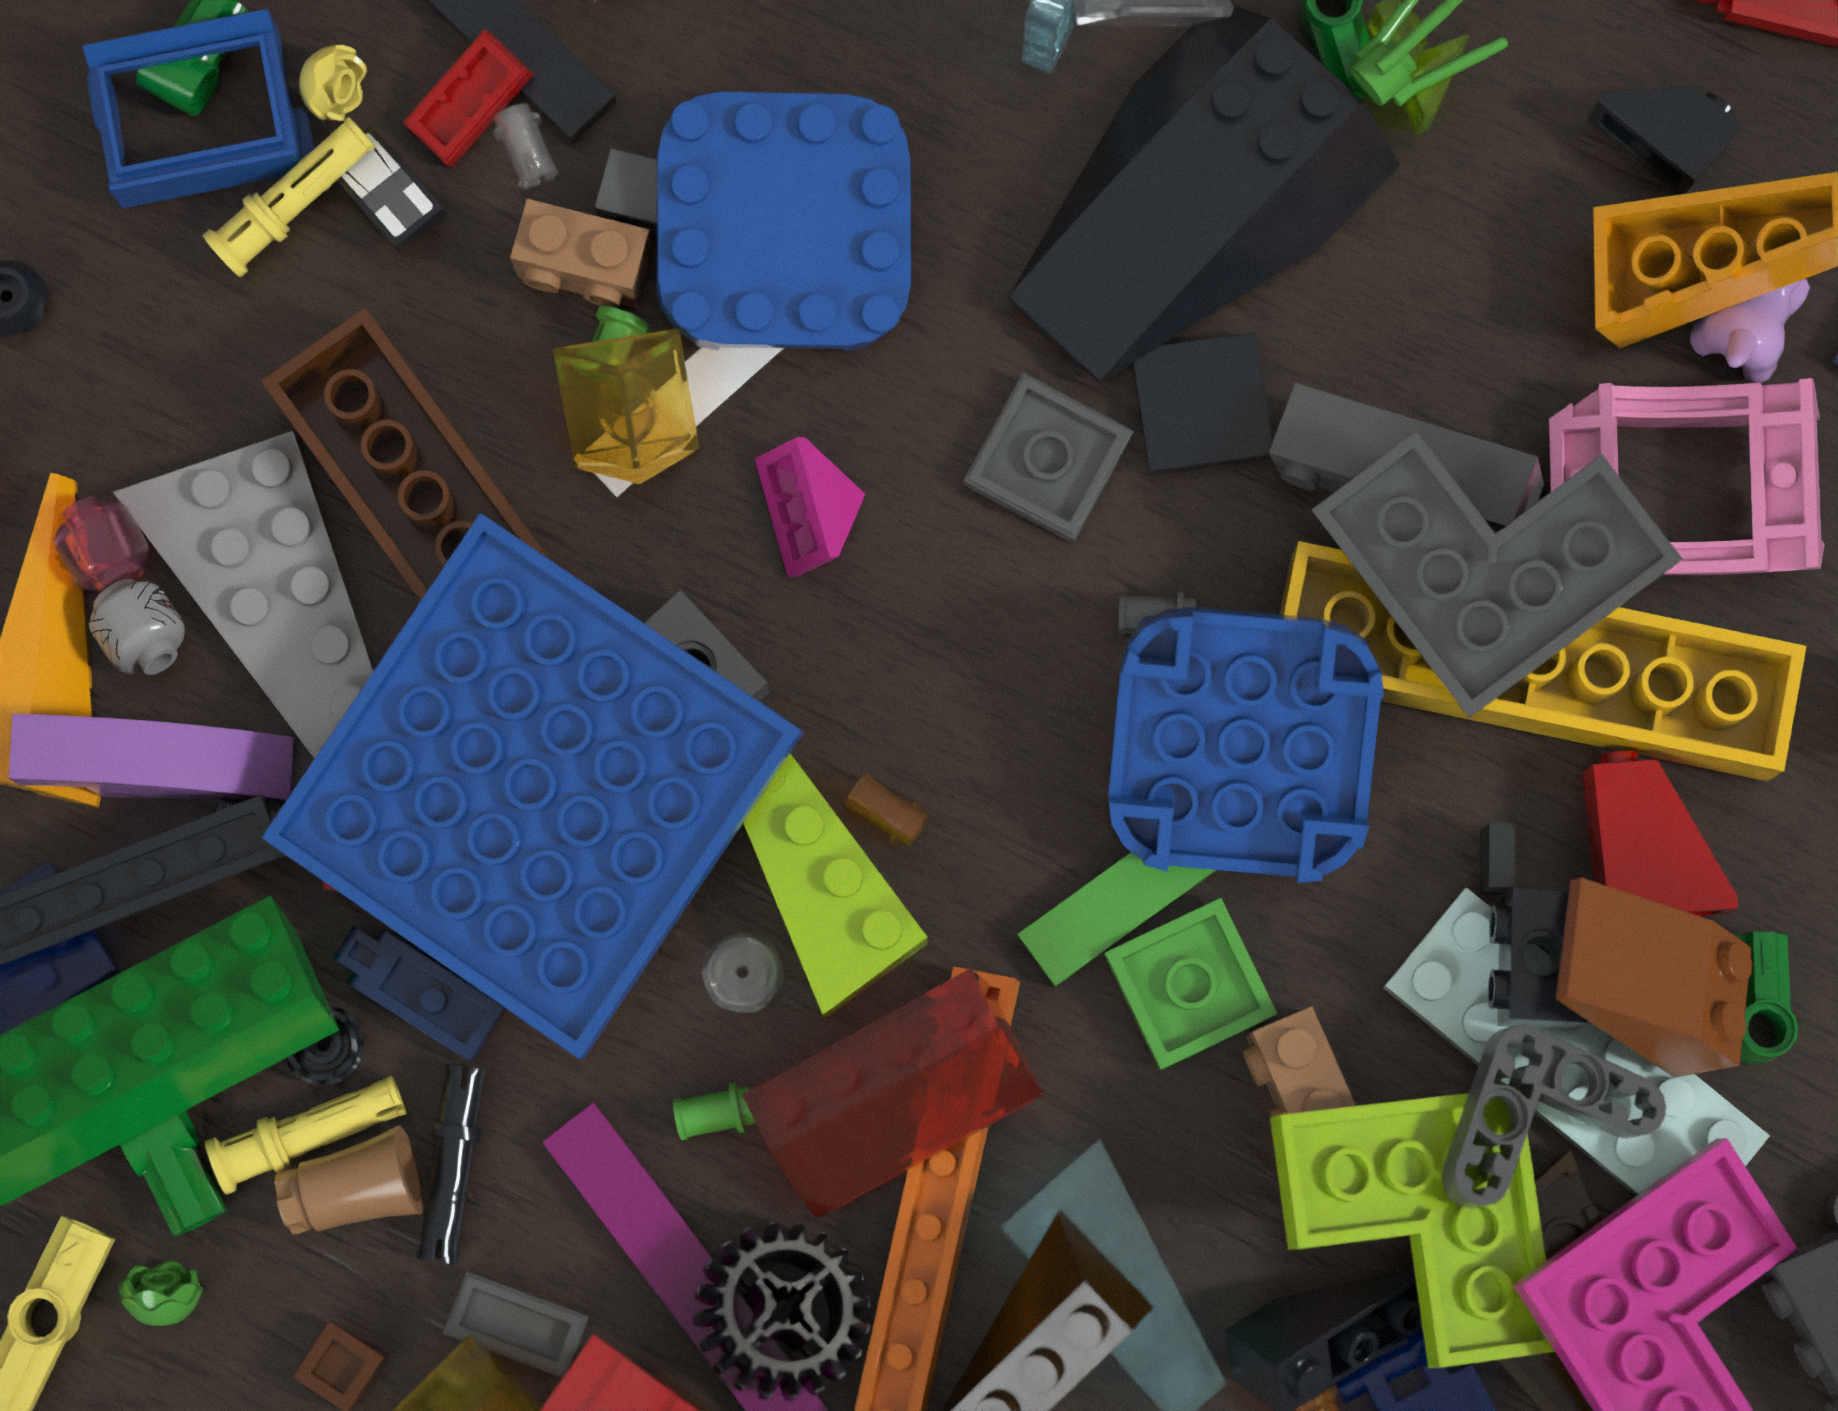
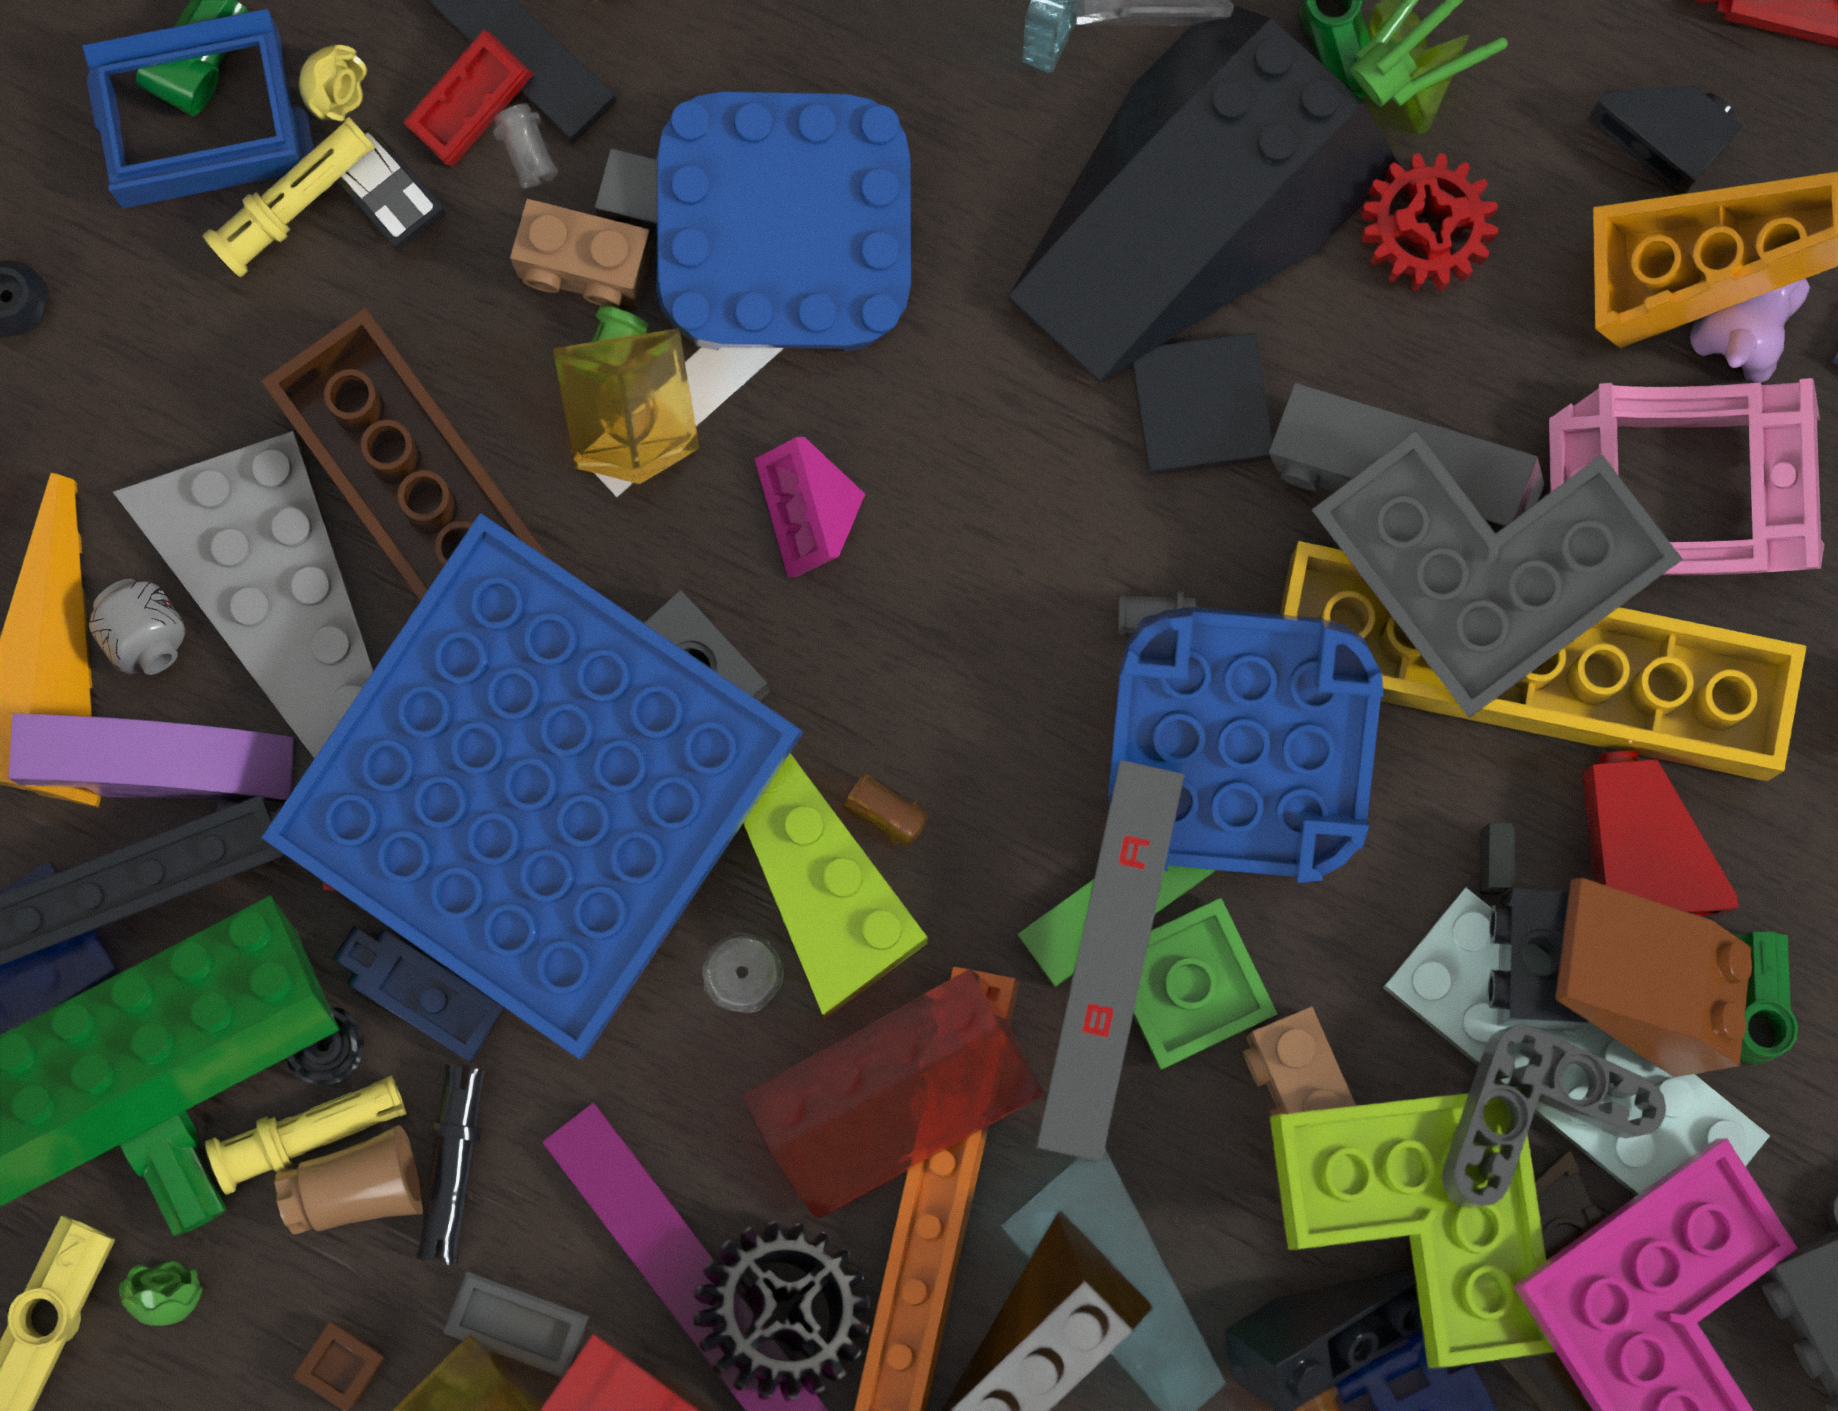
(100, 544): clear pink head -> none
(713, 1112): bright green pin -> none
(1048, 457): dark grey tile -> none
(1110, 961): none -> dark grey tile
(1425, 196): none -> red gear

